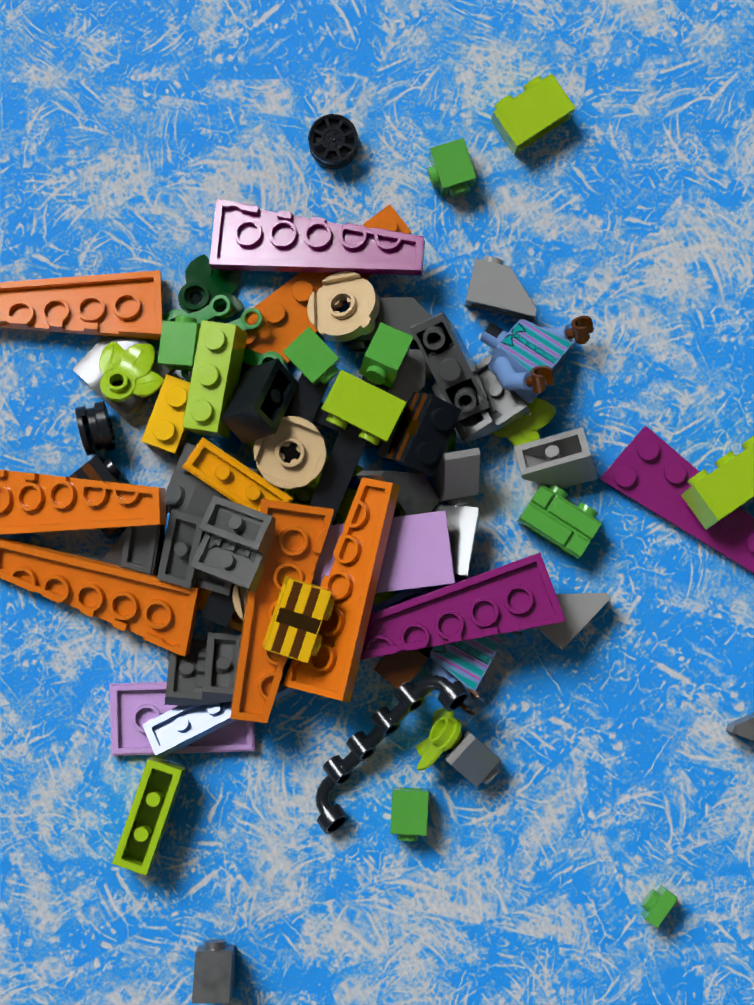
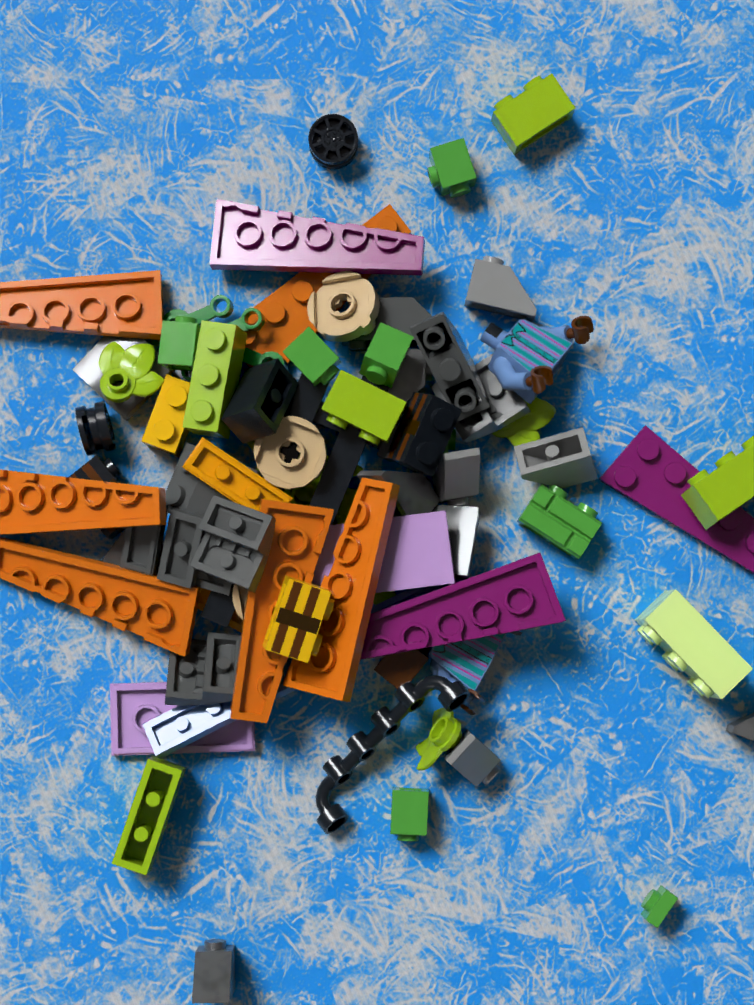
(208, 284): dark green plate -> none
(578, 611): light grey slope -> none
(692, 645): none -> yellowish green brick

